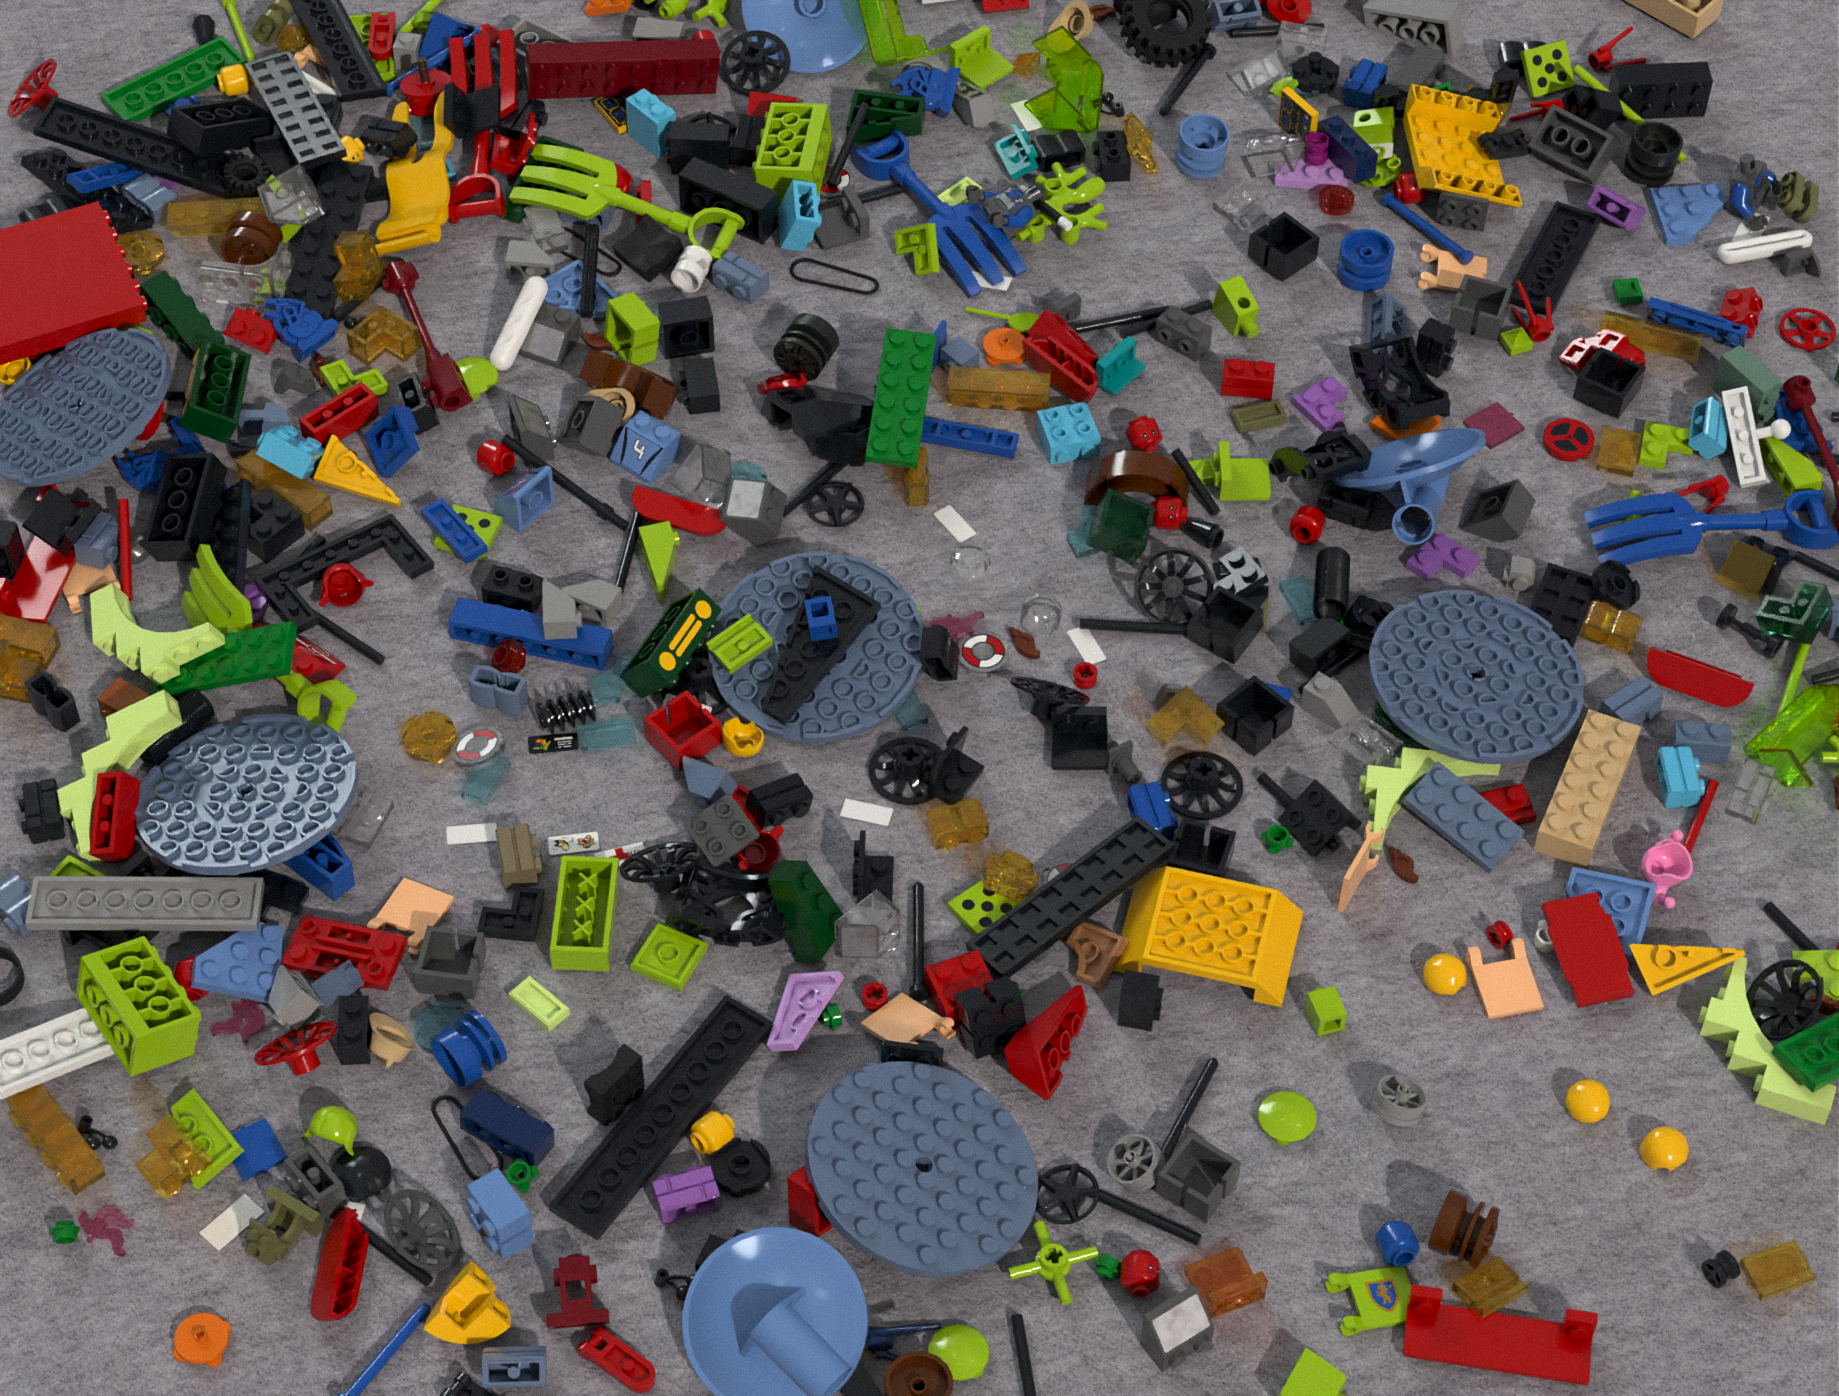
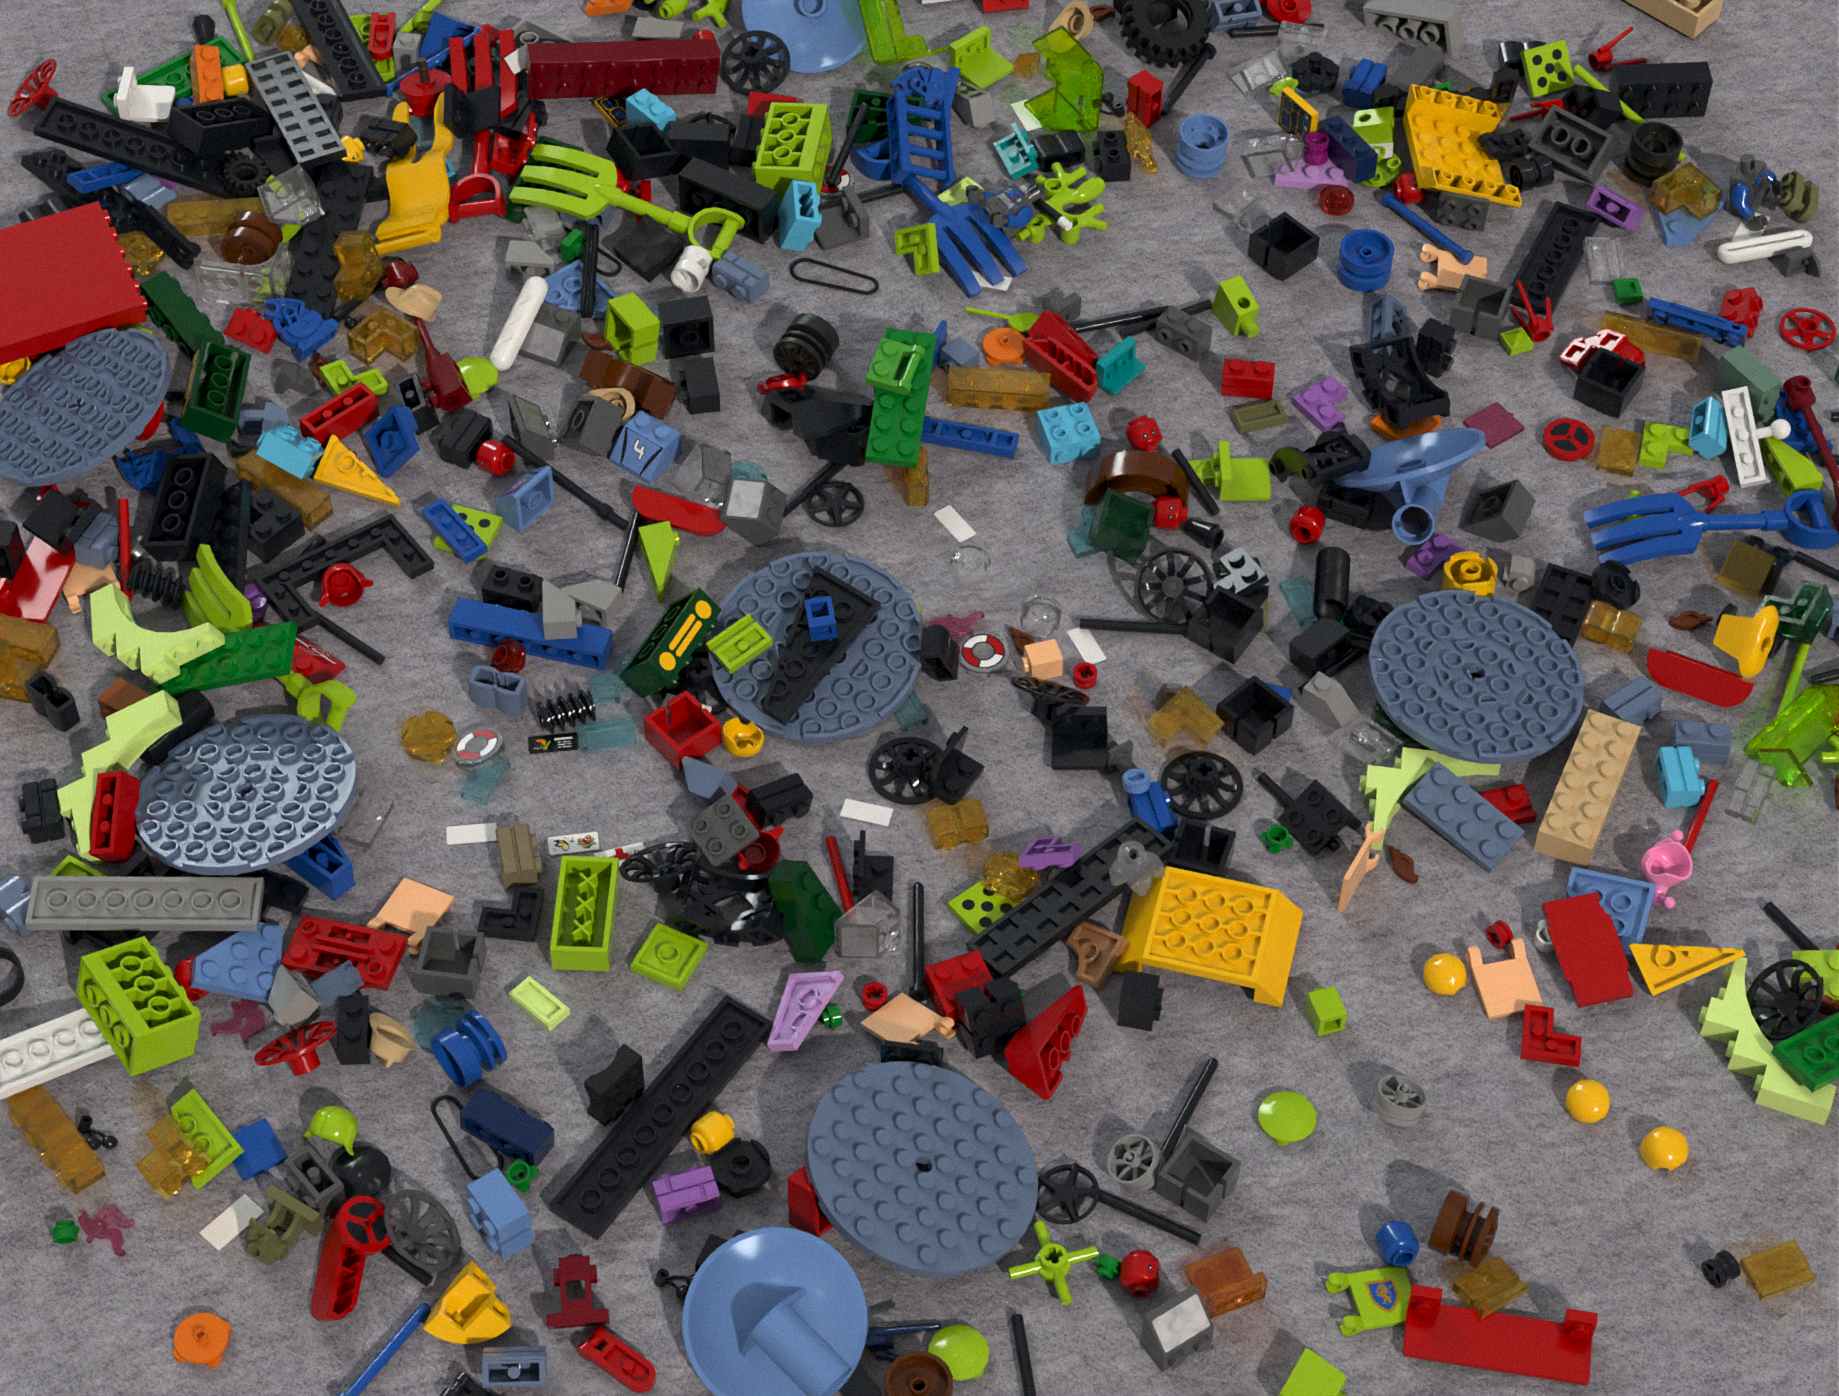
(142, 102): none -> white bracket
(155, 584): none -> black piece
(168, 237): none -> black plate
(206, 74): none -> orange brick
(362, 1225): none -> red tile
(416, 300): none -> tan piece
(465, 438): none -> black brick
(517, 59): none -> white sticker
(572, 246): none -> green plate
(639, 151): none -> black piece
(839, 873): none -> red piece
(887, 362): none -> bright green plate
(901, 148): none -> blue fence
(1042, 660): none -> light nougat brick
(1049, 851): none -> medium lavender plate
(1136, 781): none -> medium blue tile
(1136, 872): none -> clear plate
(1145, 97): none -> red brick
(1470, 572): none -> yellow brick
(1533, 172): none -> black wheel
(1542, 1044): none -> red plate
(1603, 260): none -> clear plate
(1687, 189): none -> clear yellow brick
(1689, 620): none -> copper piece
(1748, 638): none -> yellow piece

